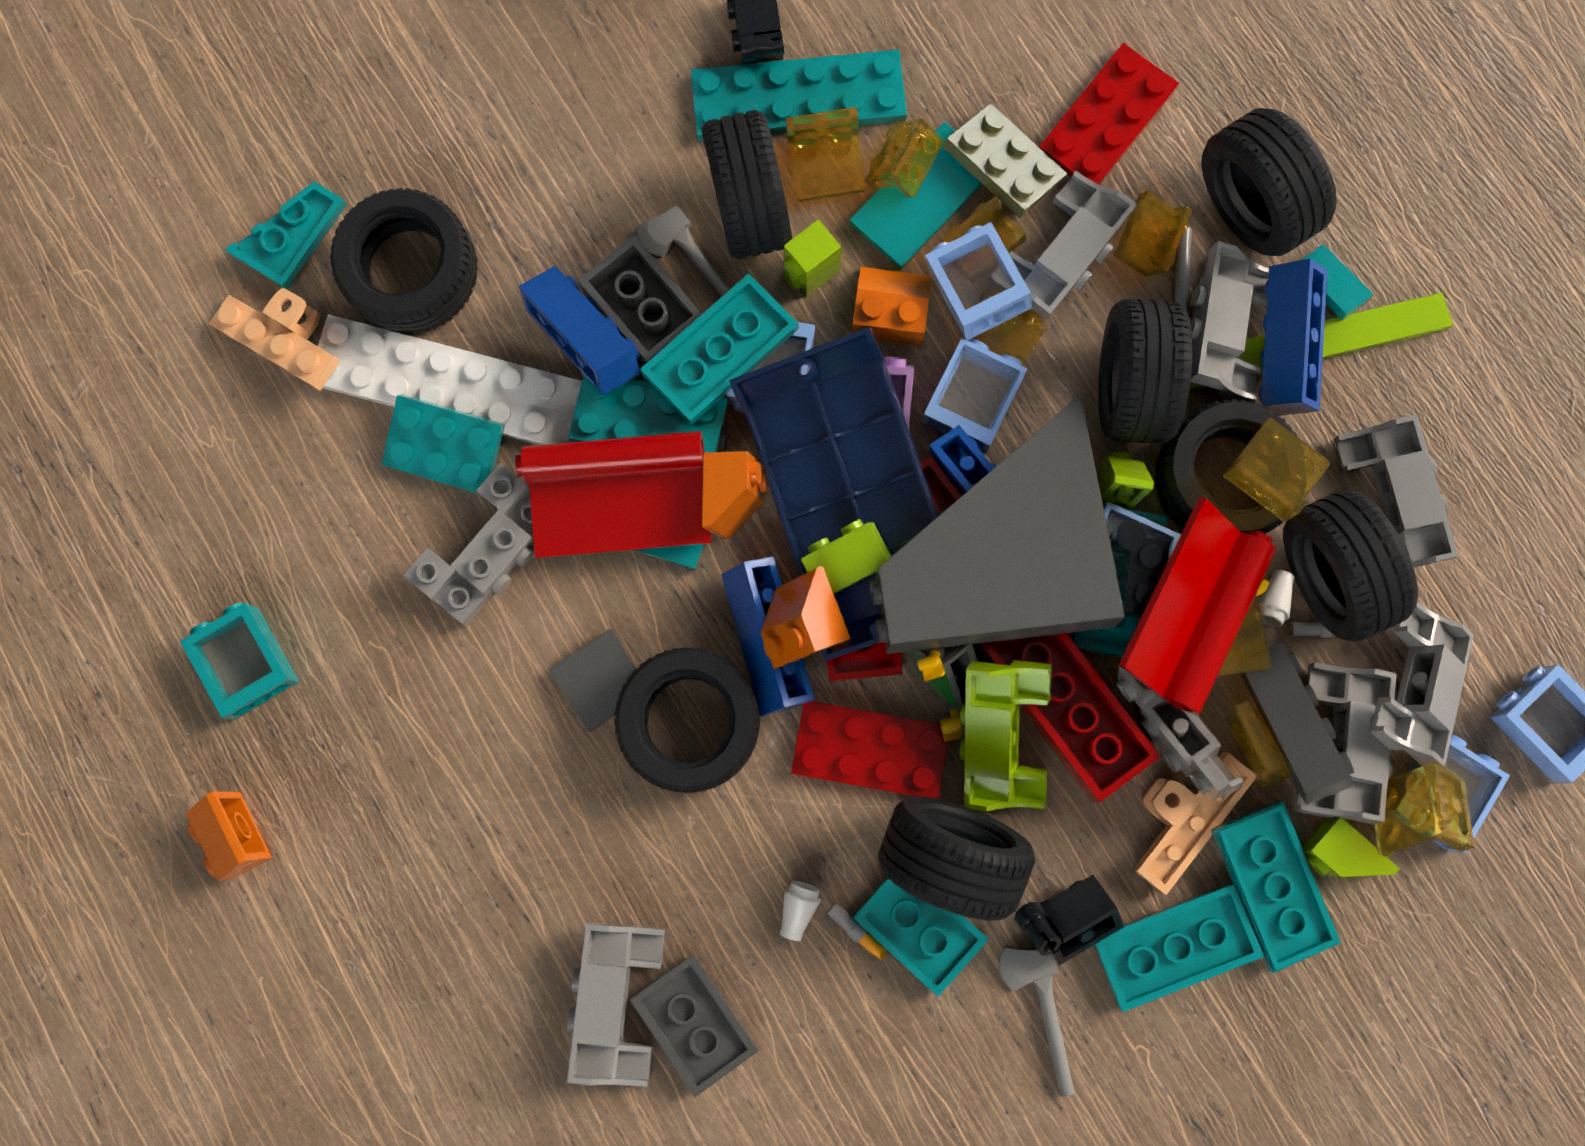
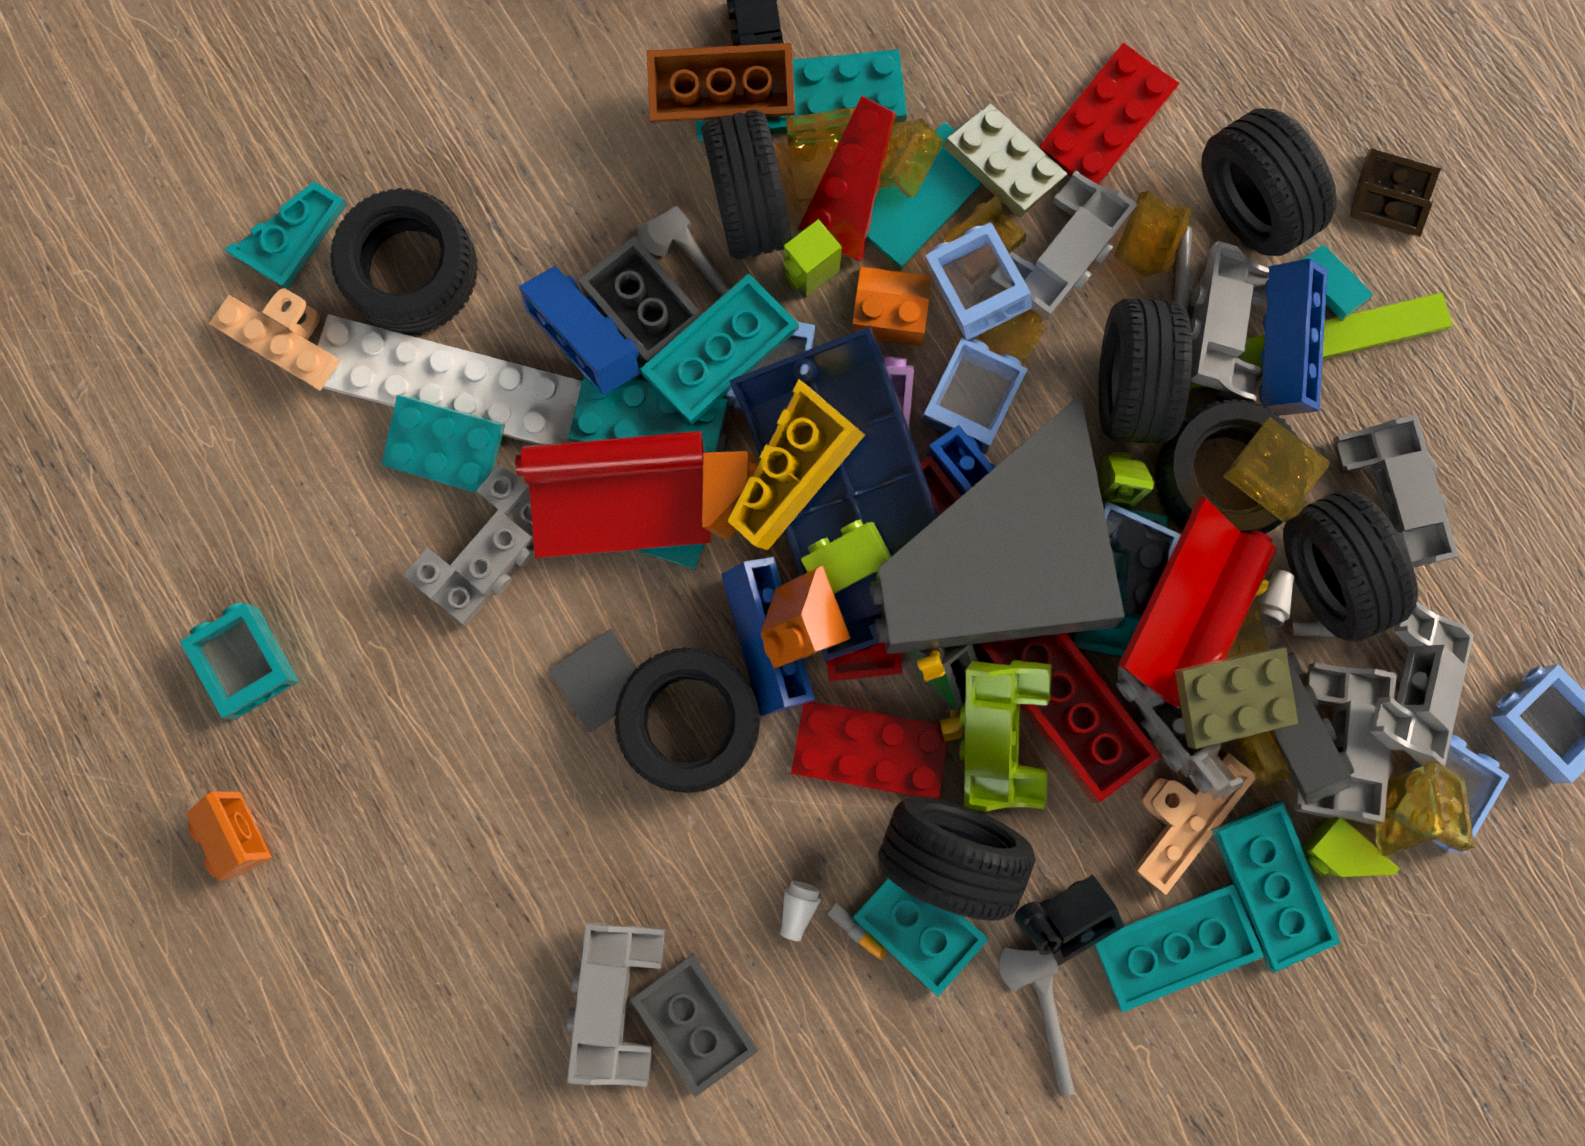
(720, 82): none -> dark orange slope
(794, 466): none -> yellow wedge
(852, 178): none -> red wing
(1236, 697): none -> olive plate
(1394, 192): none -> dark brown slope

